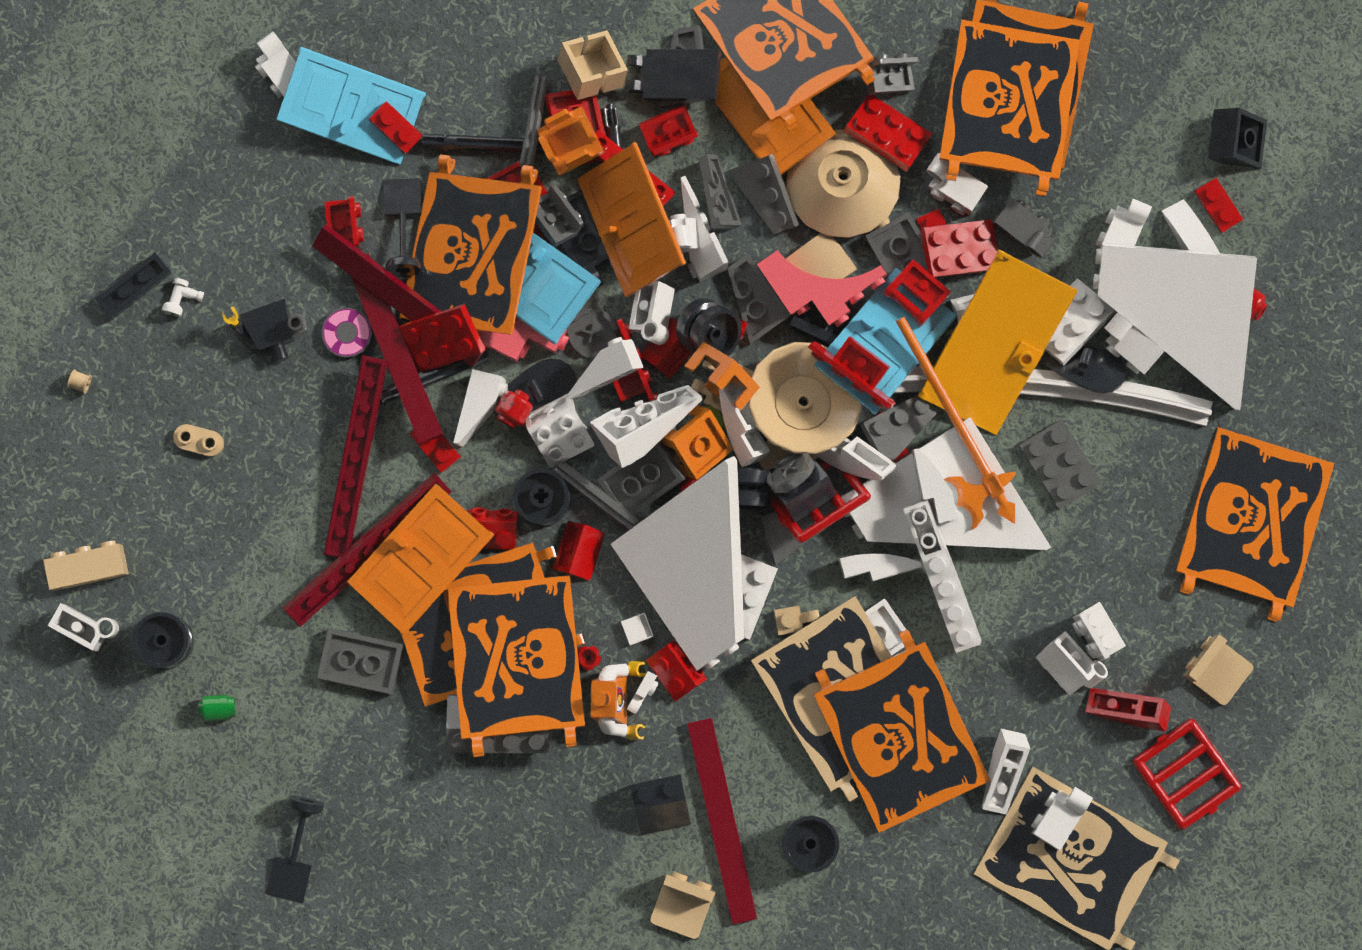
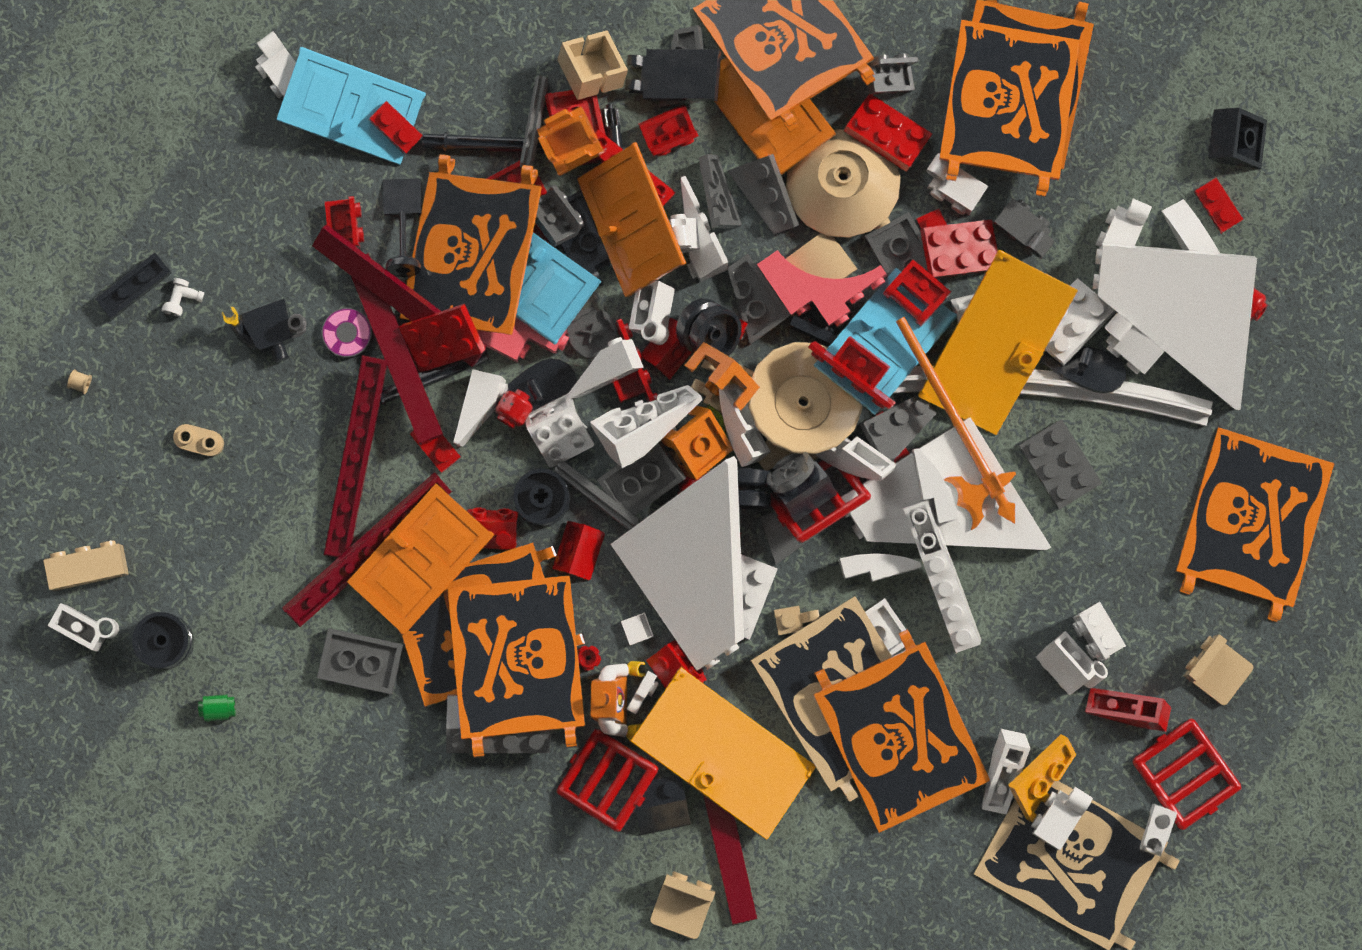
(288, 877): black piece -> none
(599, 812): none -> red bar
(723, 753): none -> light orange door
(825, 843): black wheel -> none
(1036, 779): none -> light orange wing
(1157, 830): none -> white leg

